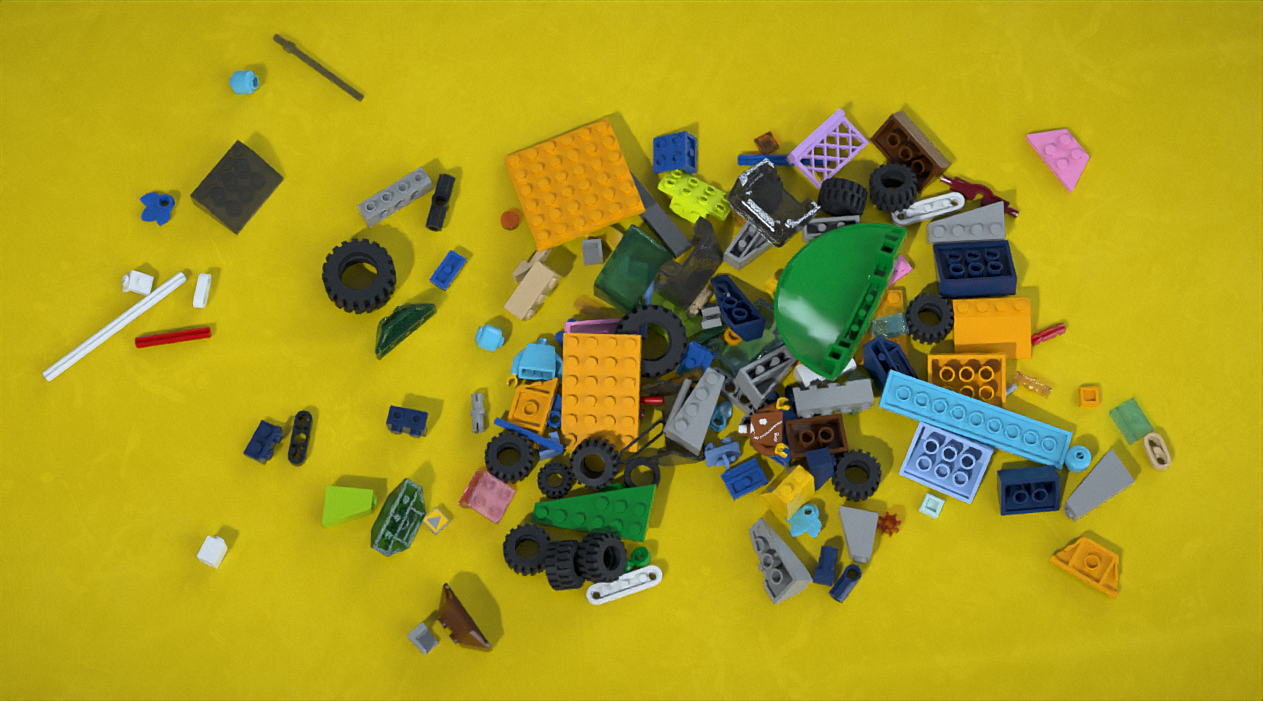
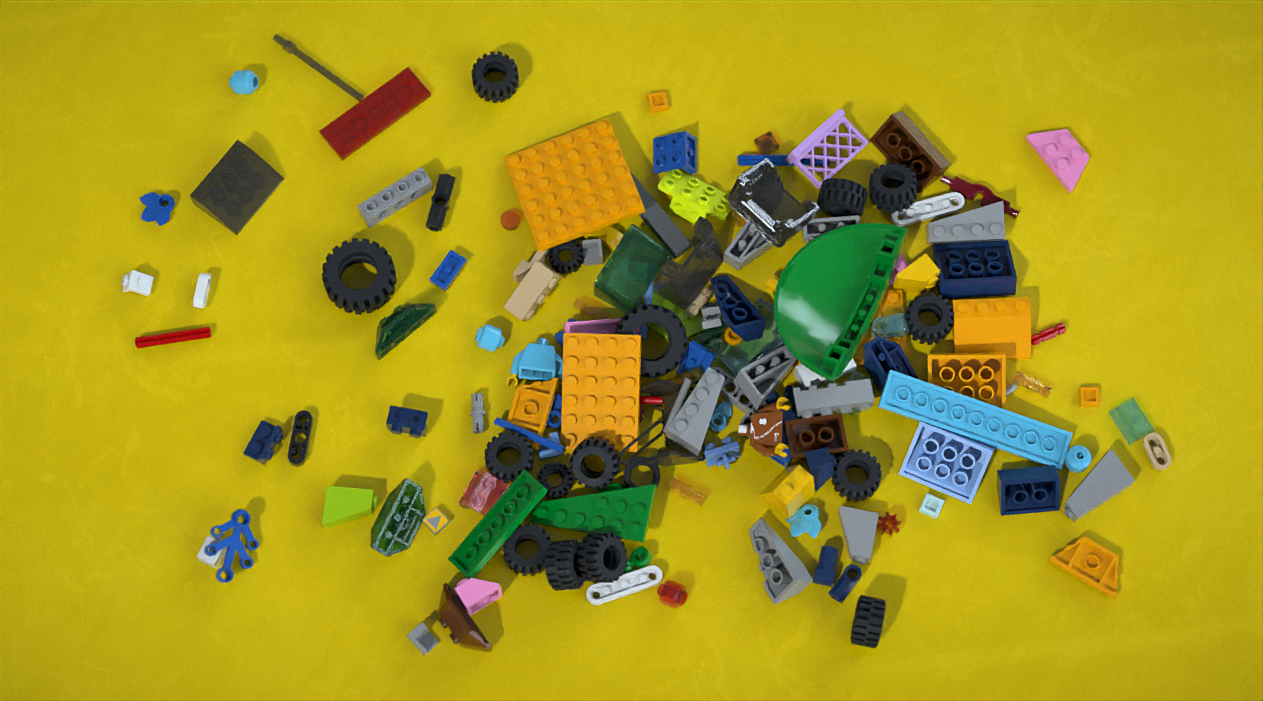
(114, 326): white axle -> none
(234, 543): none -> blue plant
(375, 113): none -> clear red plate
(477, 594): none -> bright pink slope
(494, 63): none -> black tyre
(497, 524): none -> green plate
(566, 266): none -> black tyre
(657, 101): none -> light orange tile
(672, 594): none -> clear red head
(687, 491): none -> clear yellow pin
(744, 479): blue plate -> none
(868, 621): none -> black tyre
(918, 276): none -> yellow slope

